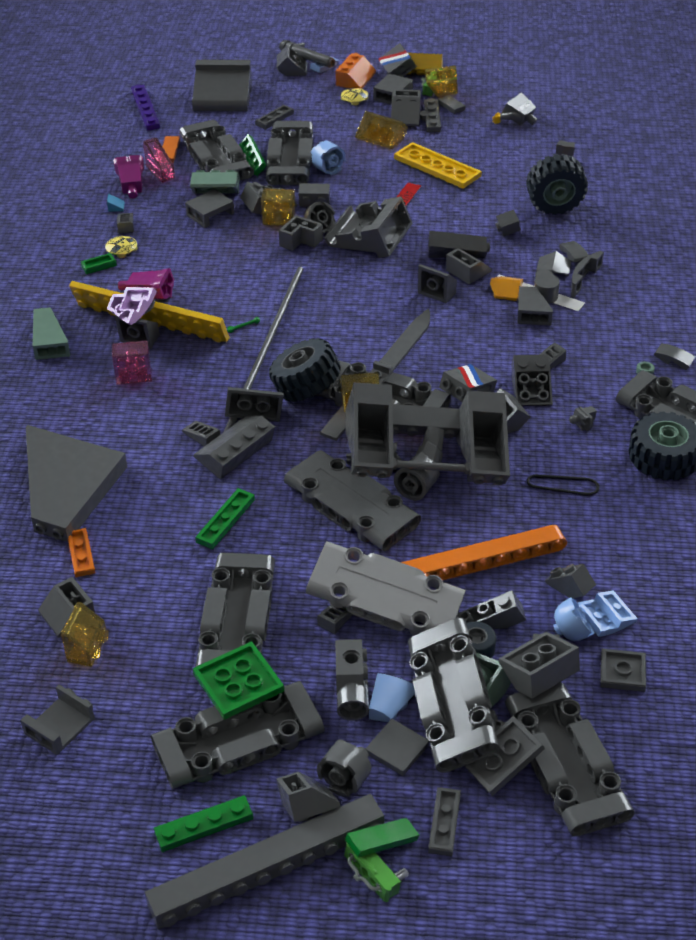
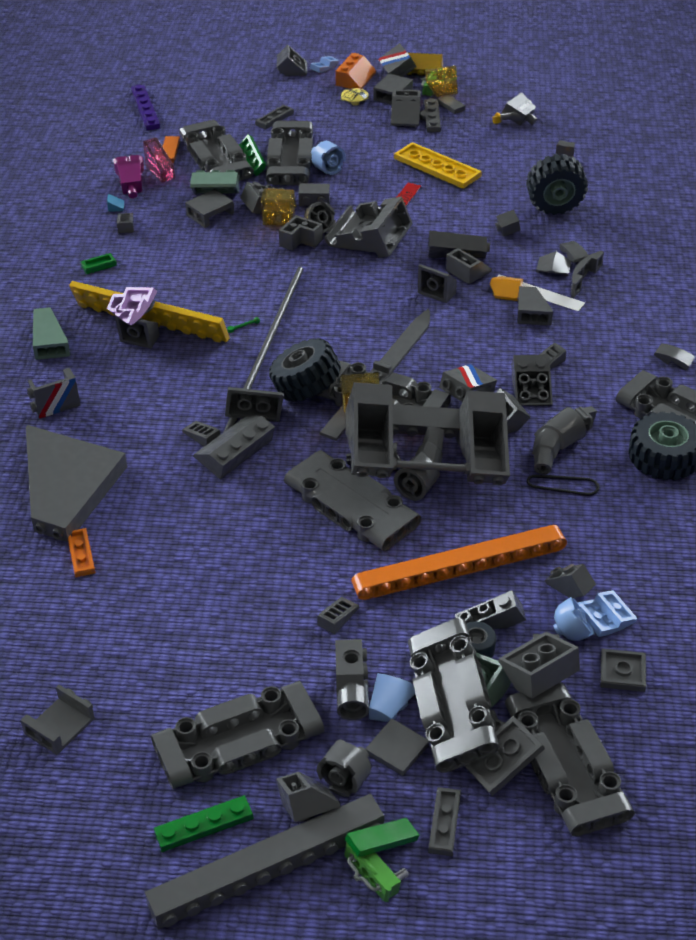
(54, 396): none -> dark grey panel
(61, 602): dark grey slope -> none
(83, 636): clear yellow slope -> none
(121, 246): light yellow dish -> none
(131, 362): clear pink brick -> none
(160, 280): magenta piece -> none
(222, 85): dark grey panel -> none
(225, 518): green plate -> none
(236, 604): dark grey panel -> none
(238, 680): green plate -> none
(308, 54): dark grey cylinder -> none
(381, 130): clear yellow slope -> none
(383, 589): light grey panel -> none
(547, 285): dark grey piece -> none
(555, 436): none -> dark grey piece
(647, 366): sand green tile -> none

